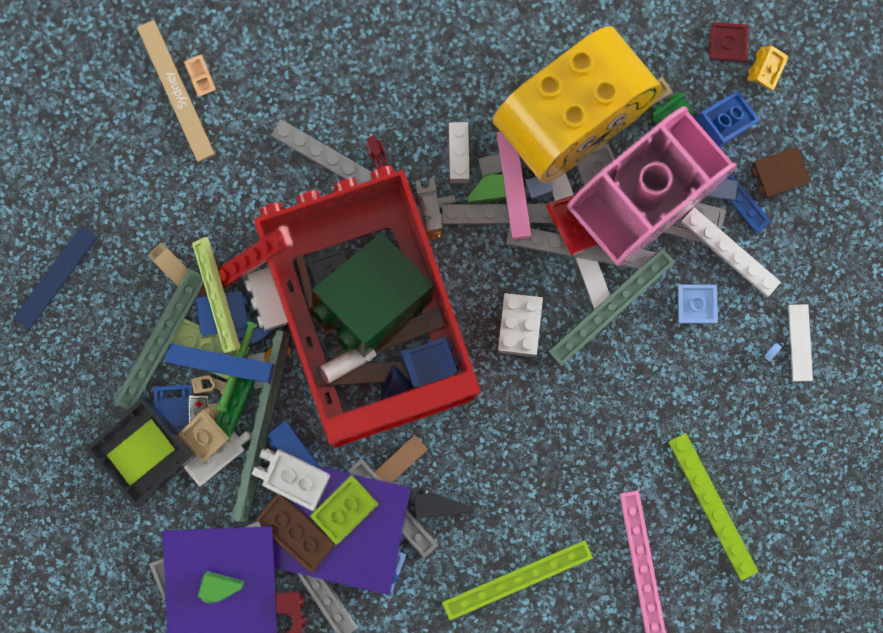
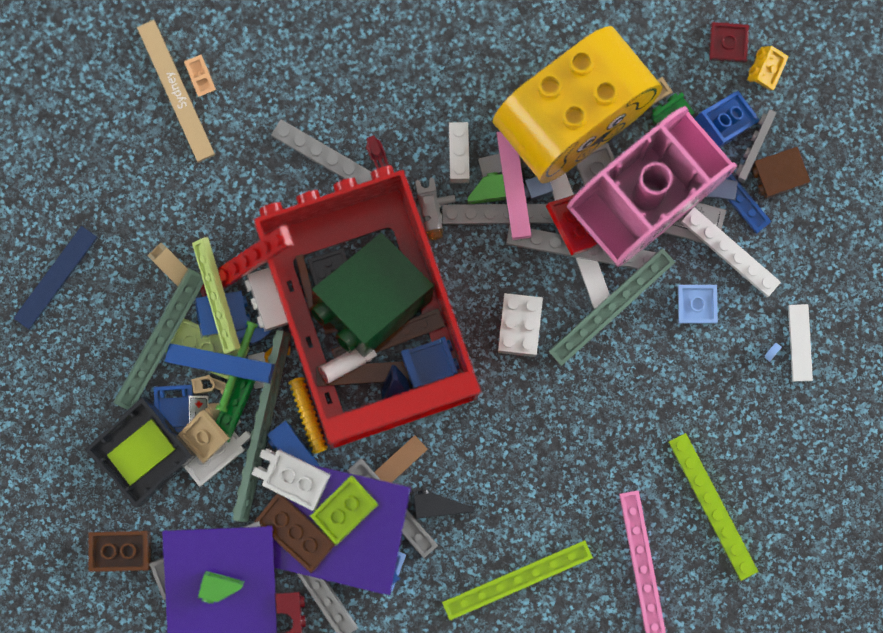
(119, 551): none -> reddish brown brick
(308, 415): none -> yellow piece
(757, 138): none -> light grey plate

